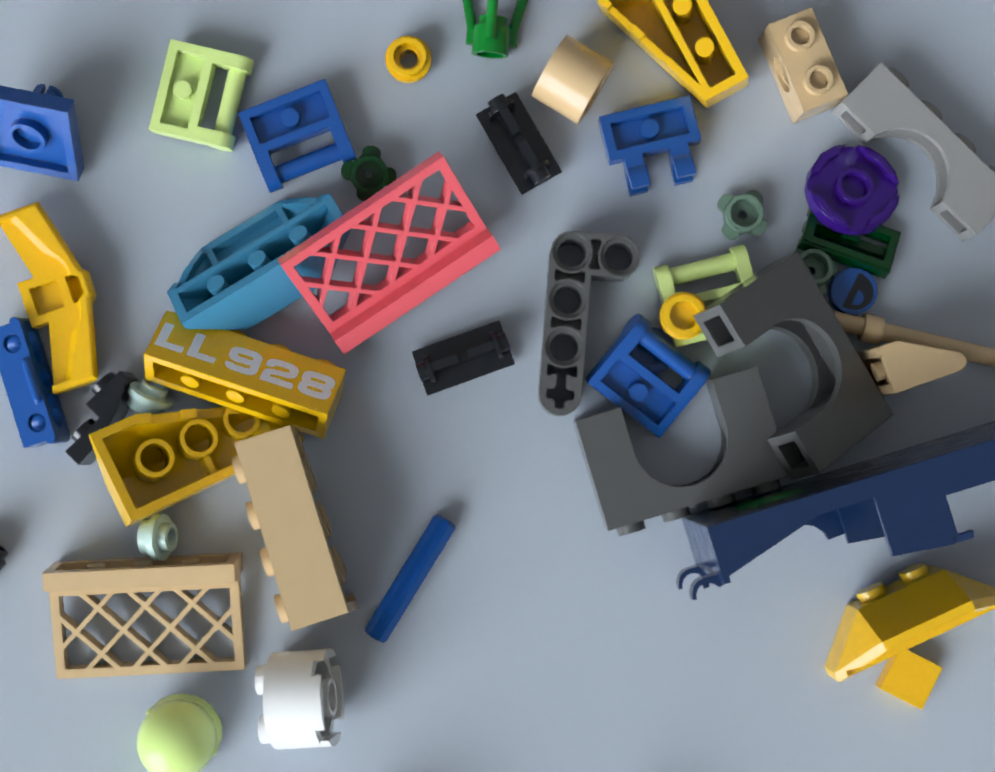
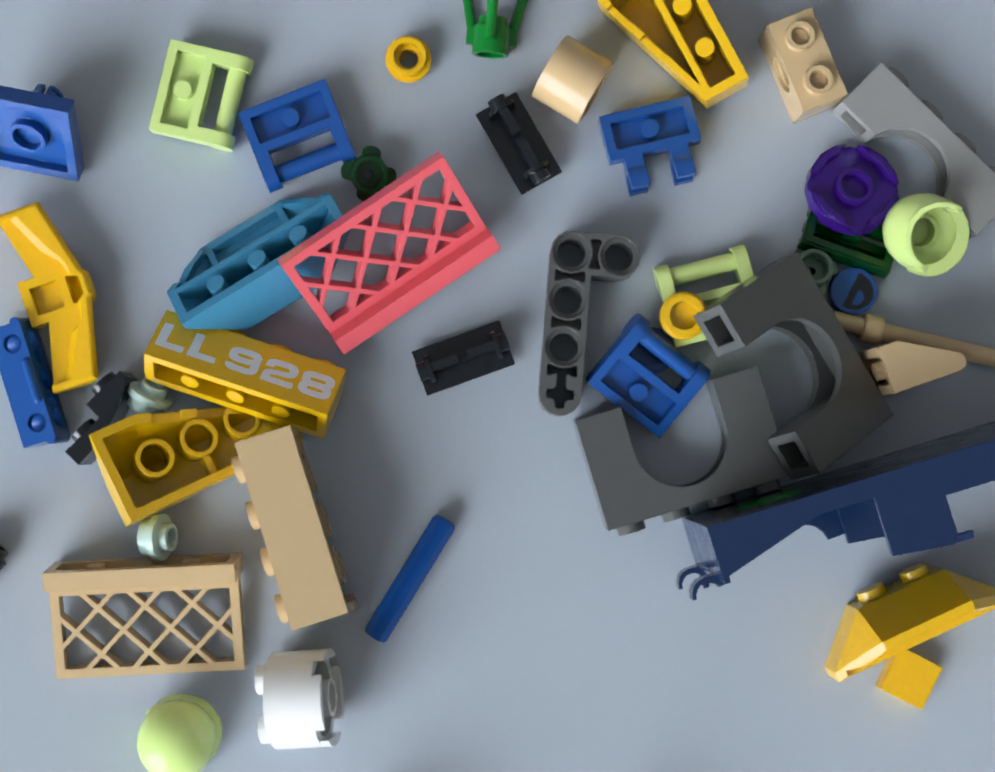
(749, 203): sand green plate -> none
(926, 233): none -> yellowish green helmet

